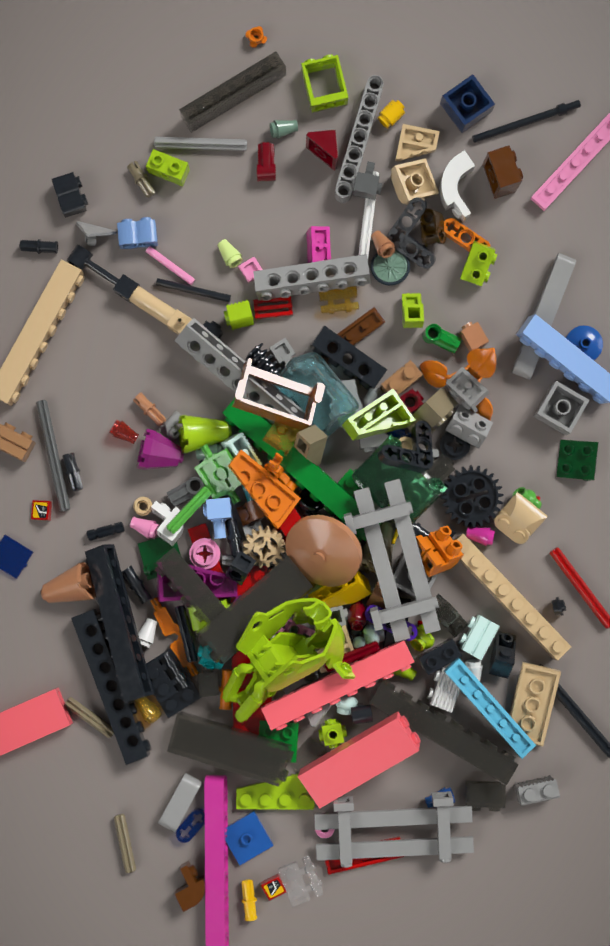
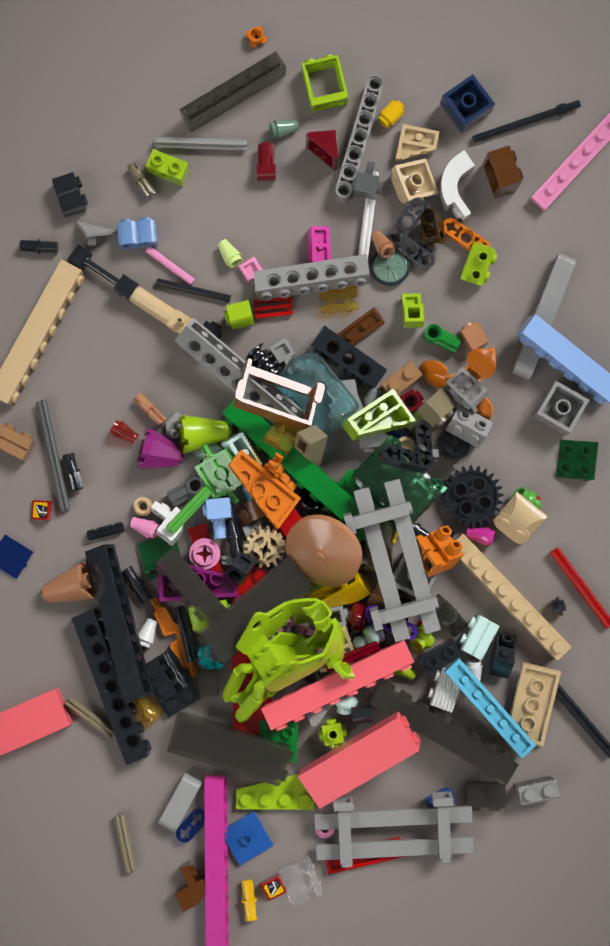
(226, 673): orange pin -> none
(590, 334): blue dish -> none

